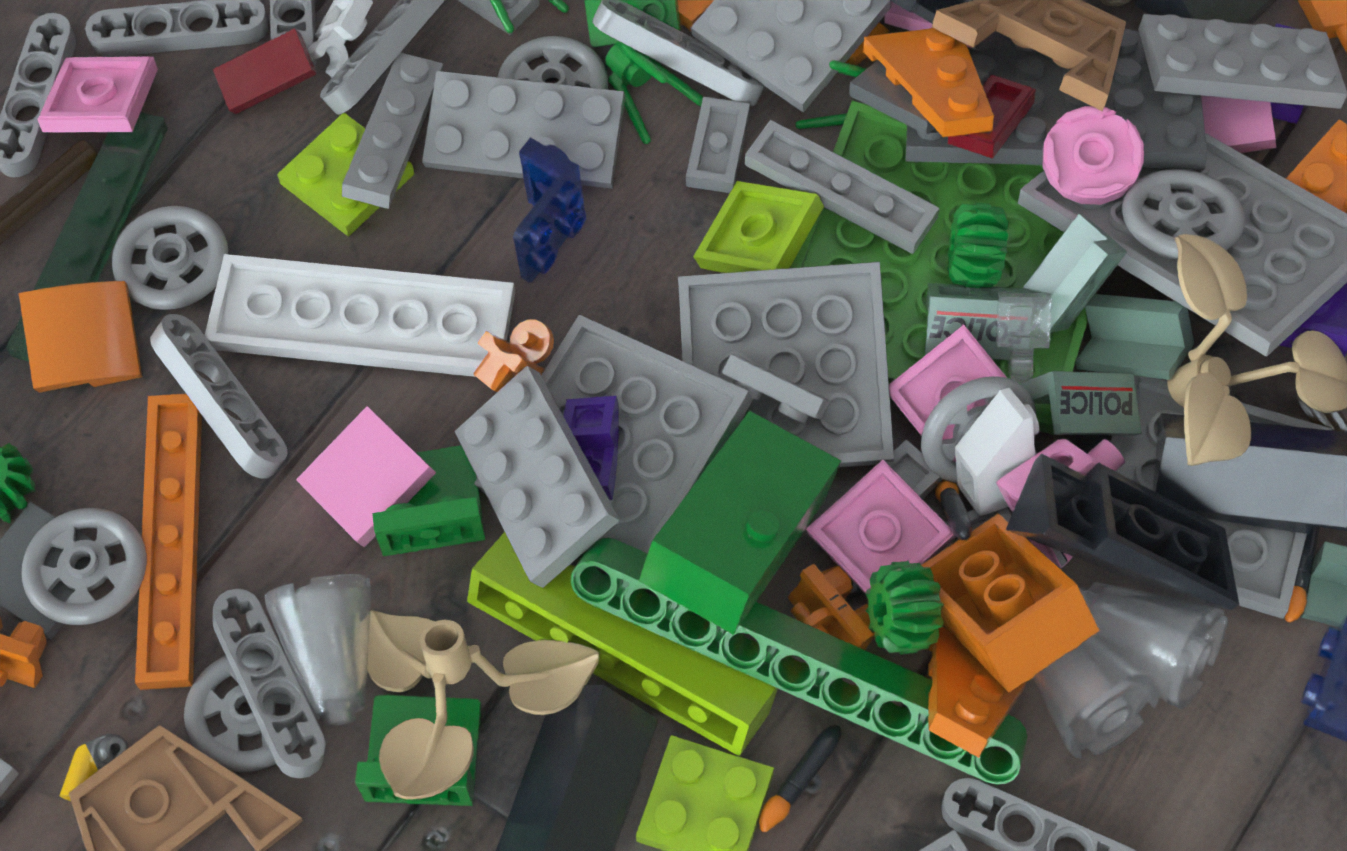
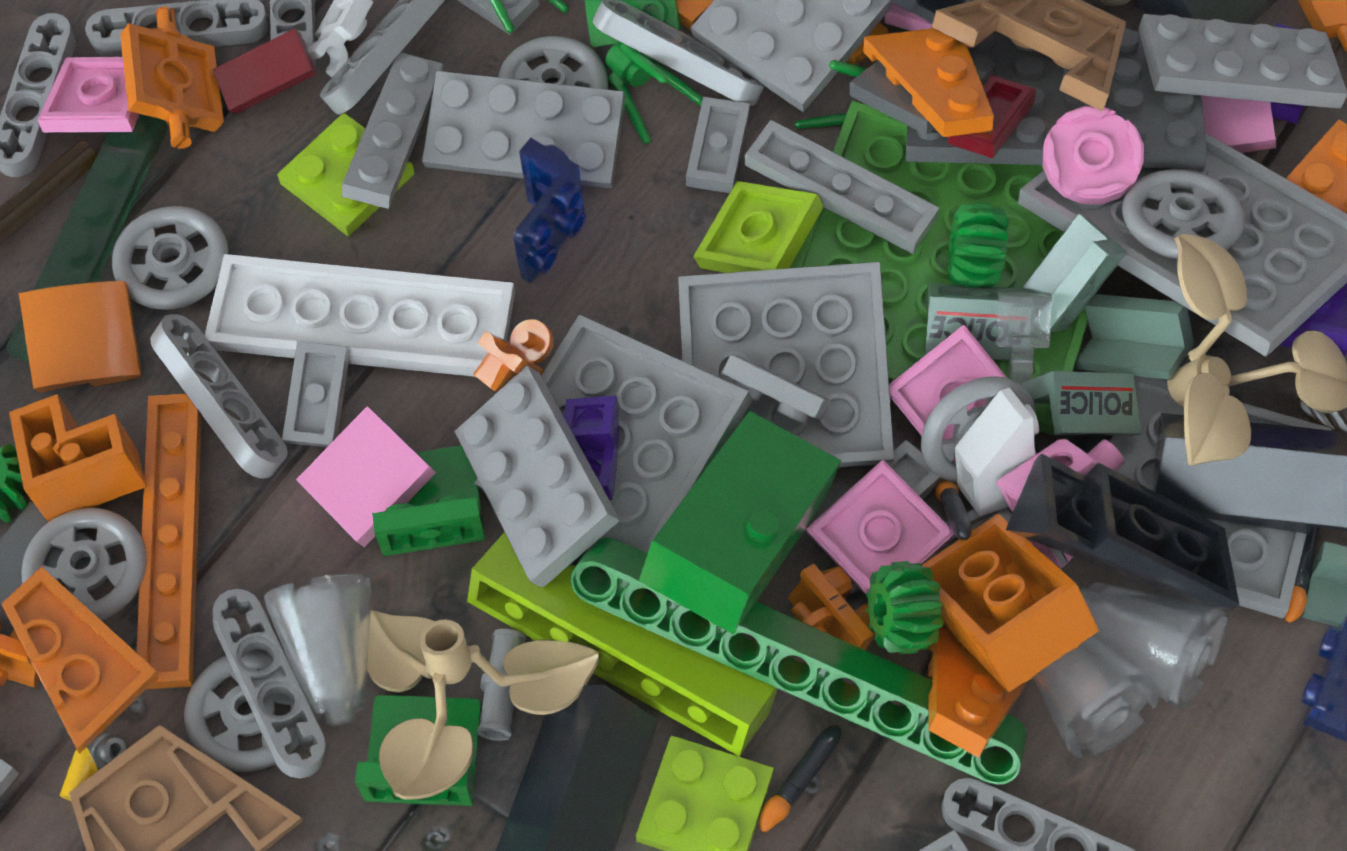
(71, 464): none -> orange brick
(76, 656): none -> orange wing
(171, 77): none -> orange plate
(316, 394): none -> light grey plate
(497, 706): none -> light grey pin

